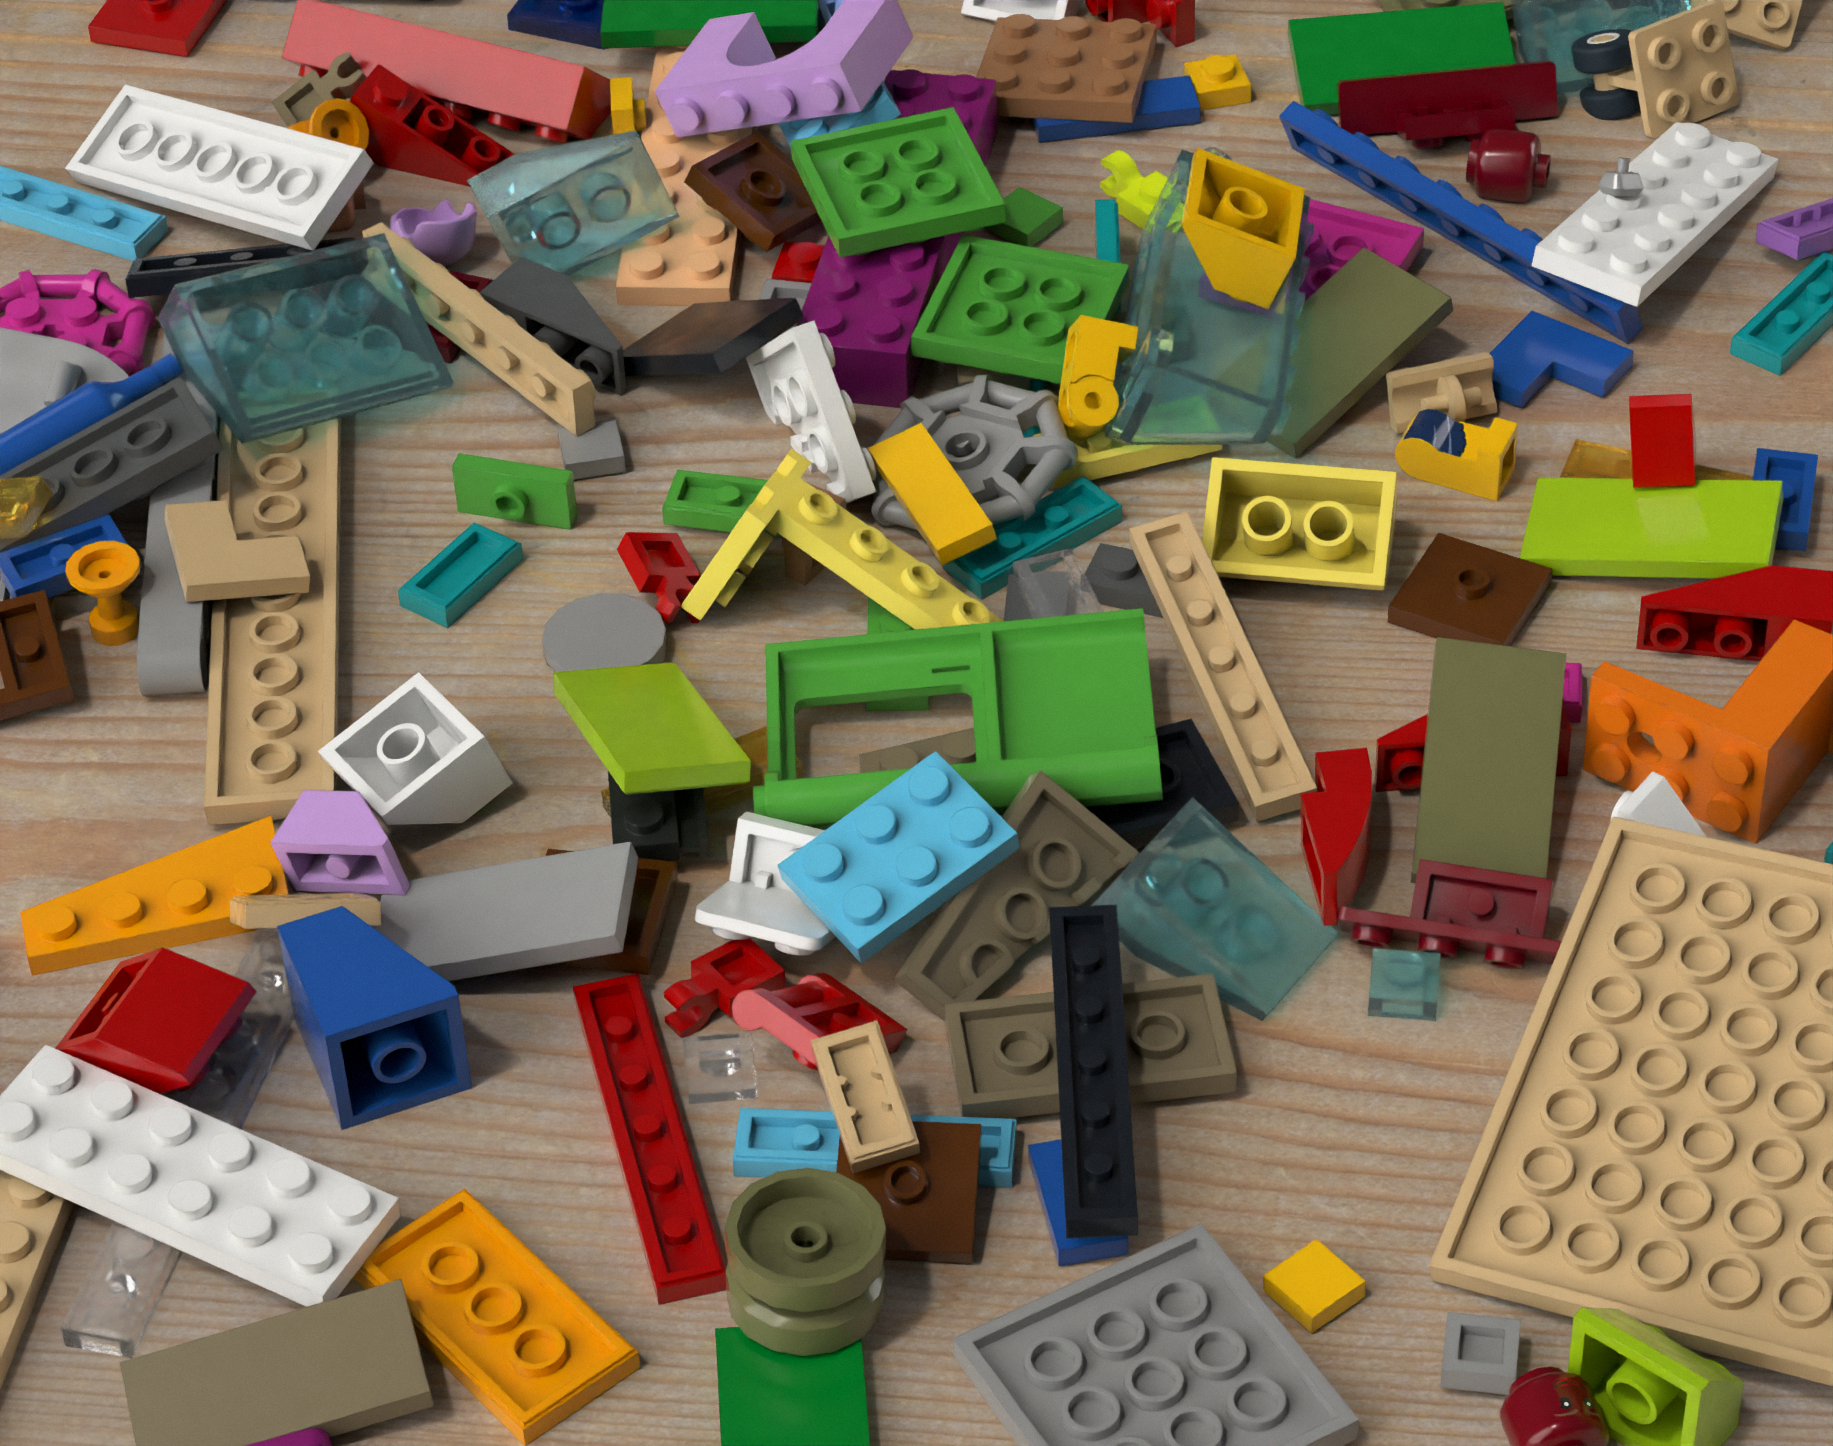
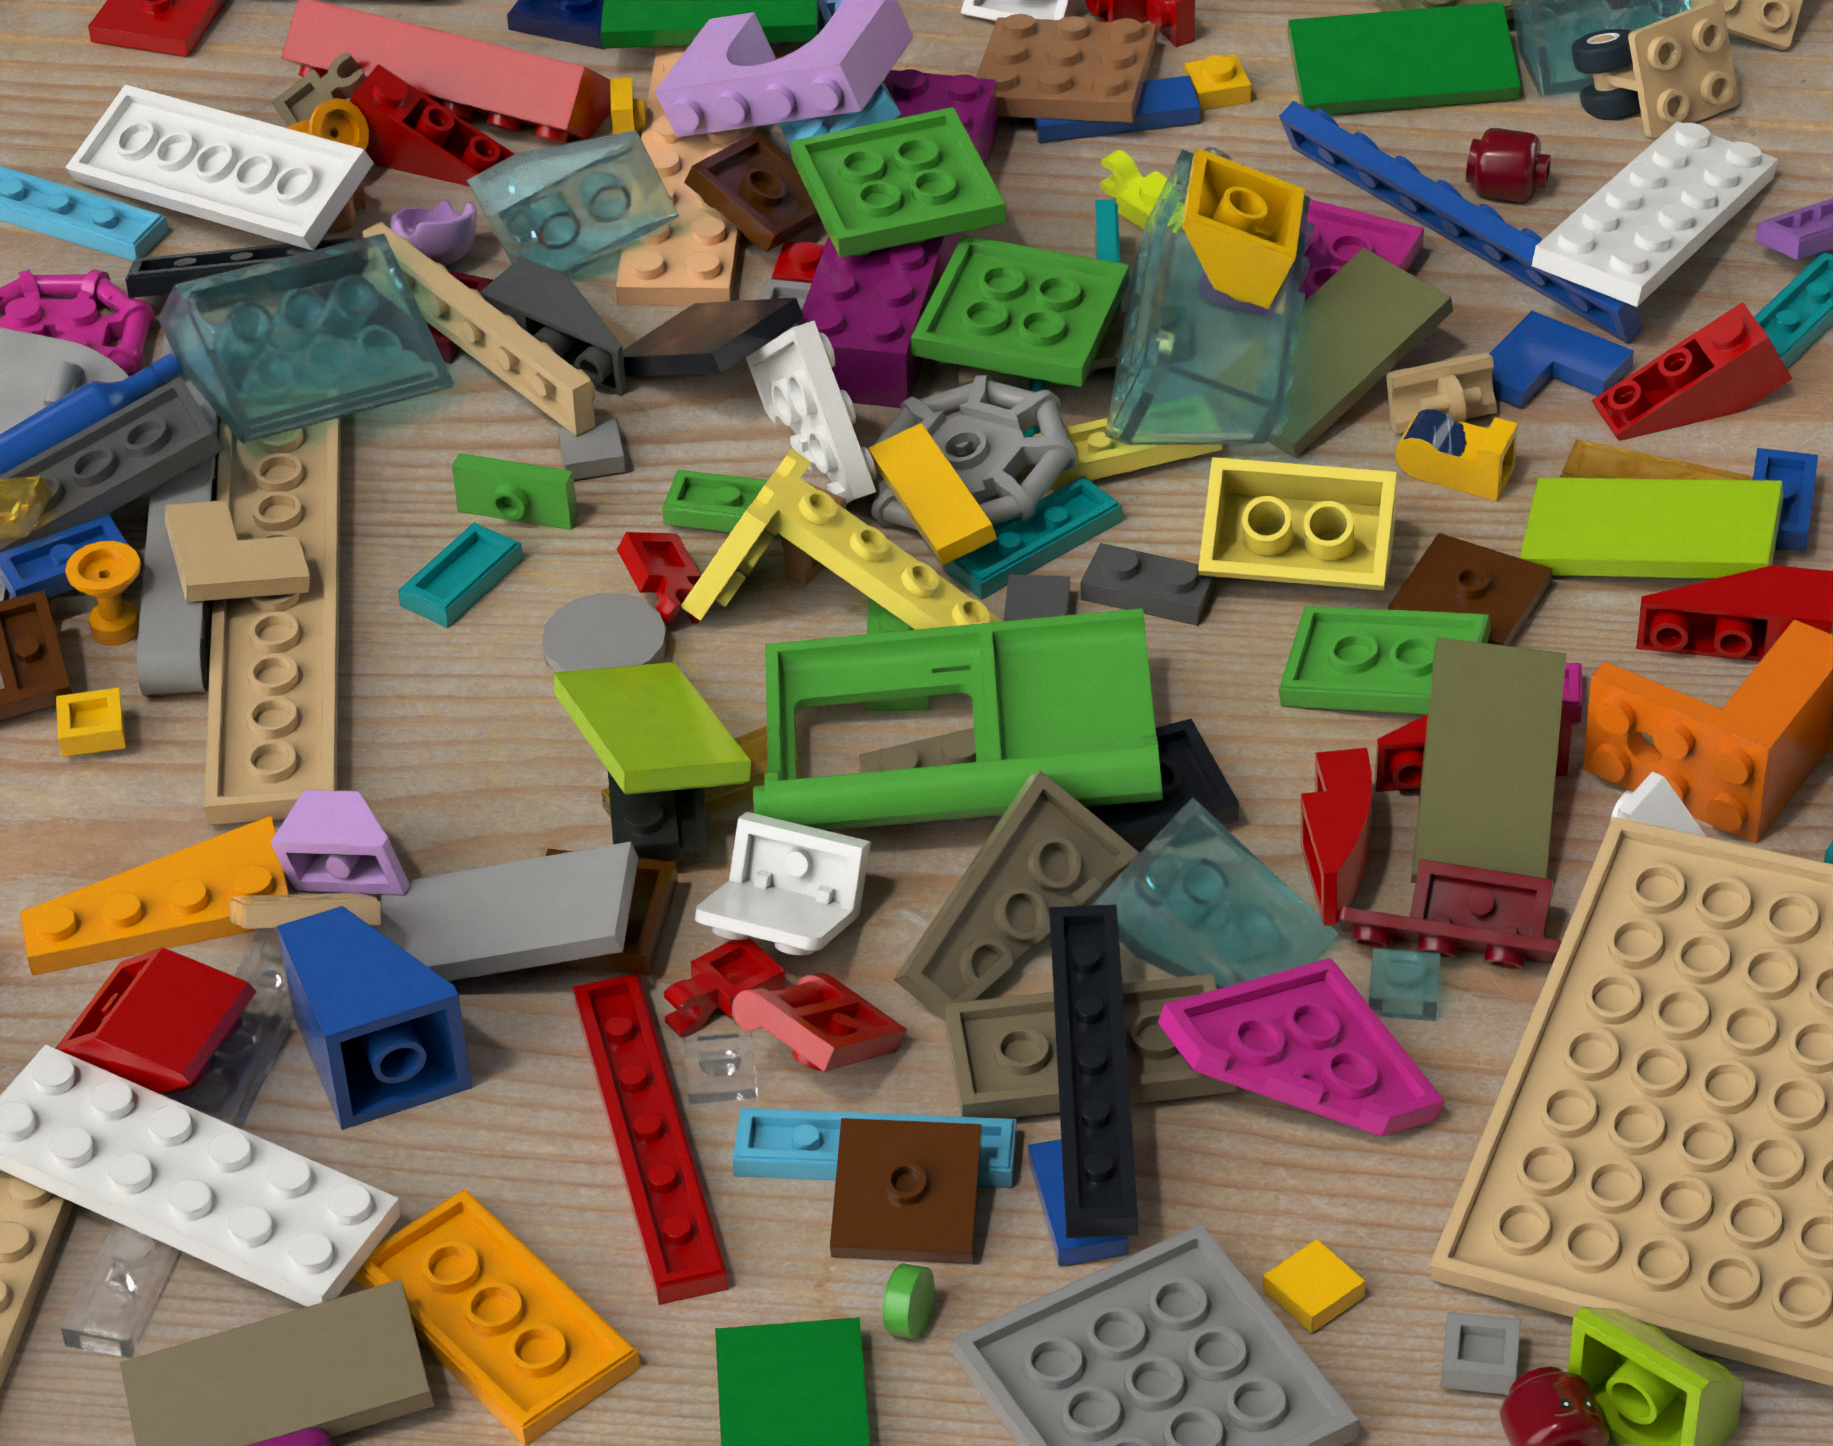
(90, 722): none -> yellow plate
(417, 759): white slope -> none
(805, 1261): olive wheel -> none
(865, 1096): tan plate -> none
(898, 856): medium azure plate -> none
(908, 1301): none -> bright green tile
(1027, 218): bright green tile -> none
(1055, 585): clear tile -> none
(1088, 373): yellow leg -> none
(1222, 666): tan plate -> none
(1306, 1044): none -> dark pink plate
(1370, 657): none -> bright green tile
(1448, 102): dark red bracket -> none
(1621, 181): light grey rock -> none
(1662, 440): red slope -> none
(1699, 379): none -> red slope

